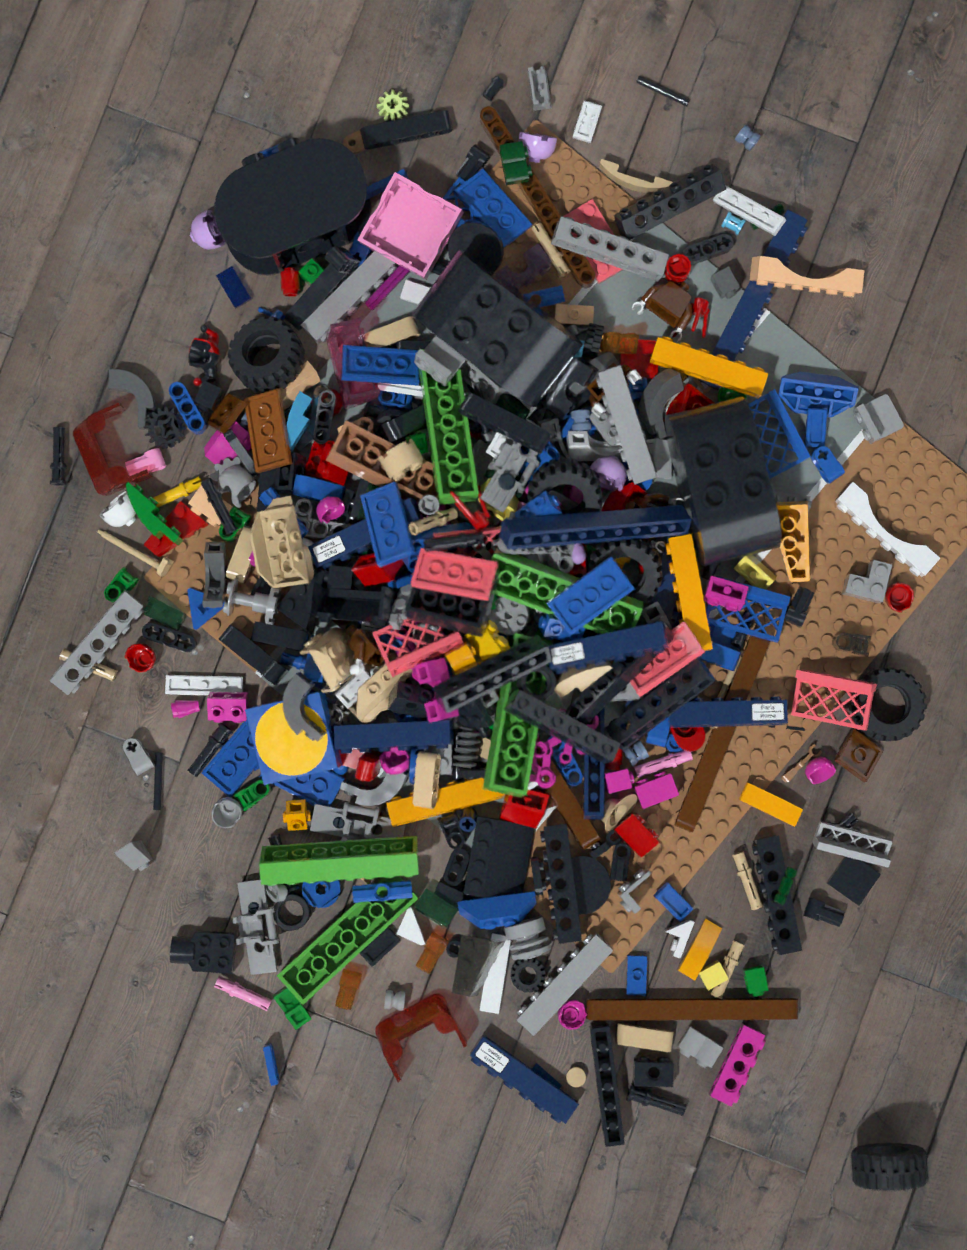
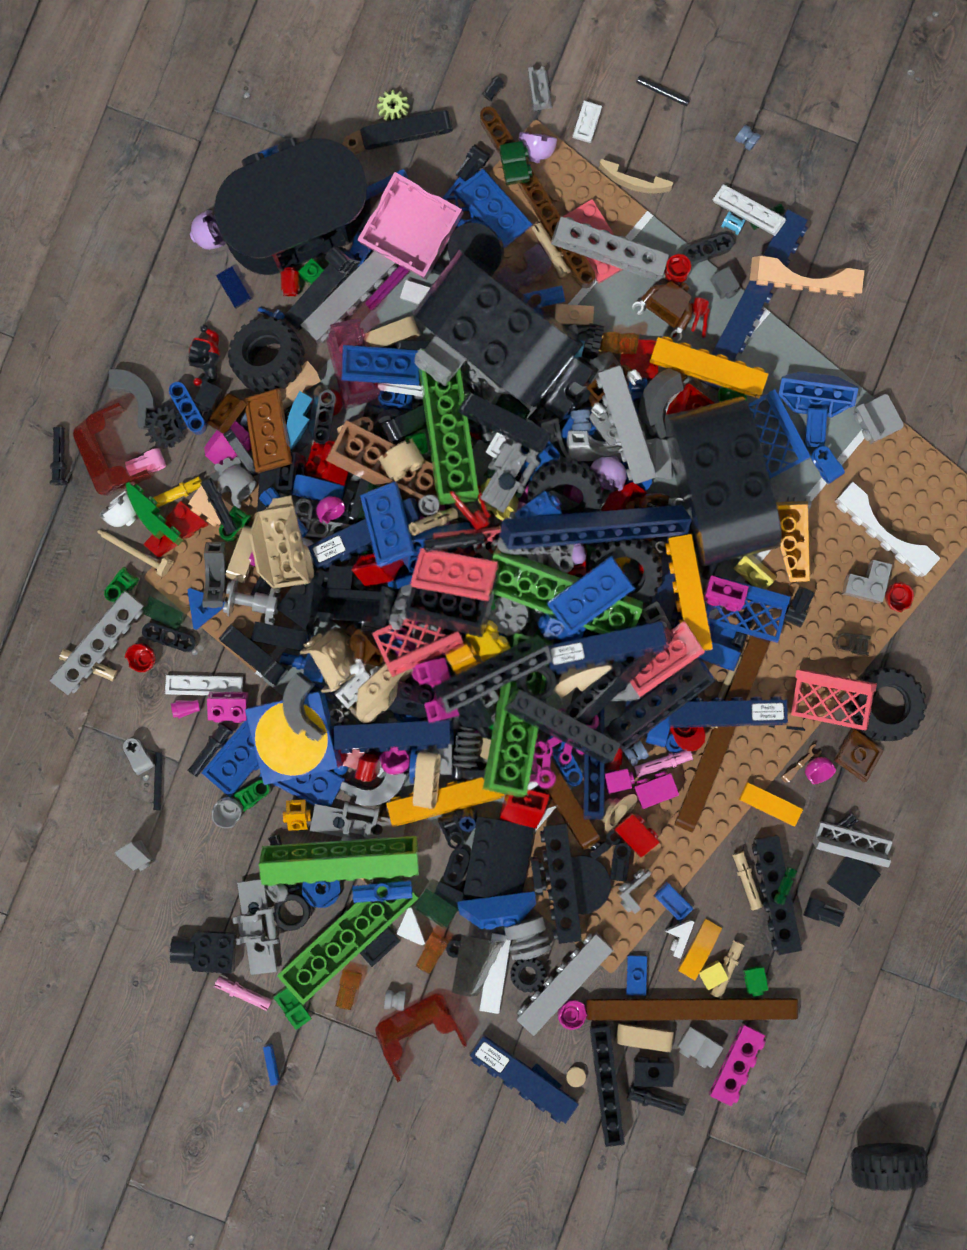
(680, 202): black brick -> none

